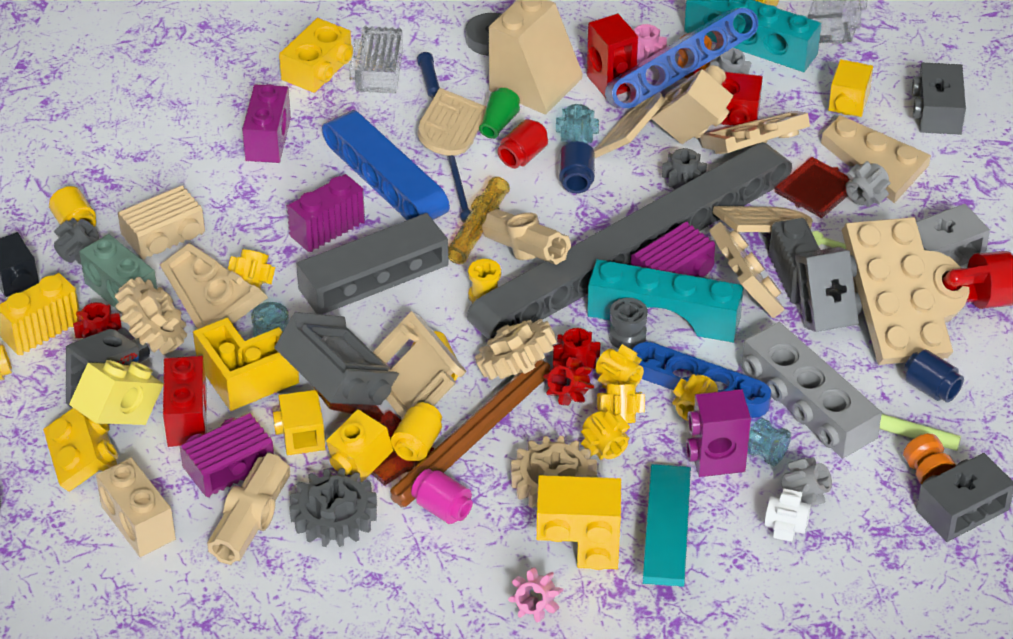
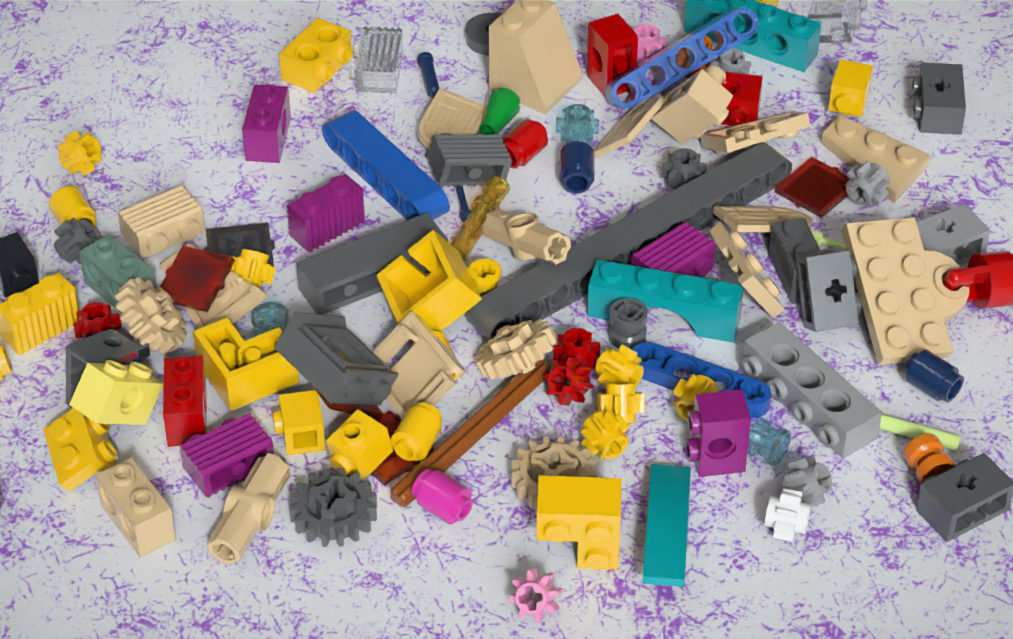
(79, 153): none -> yellow gear
(196, 277): none -> clear red piece
(233, 239): none -> piece
(434, 297): none -> yellow piece
(468, 159): none -> dark grey brick

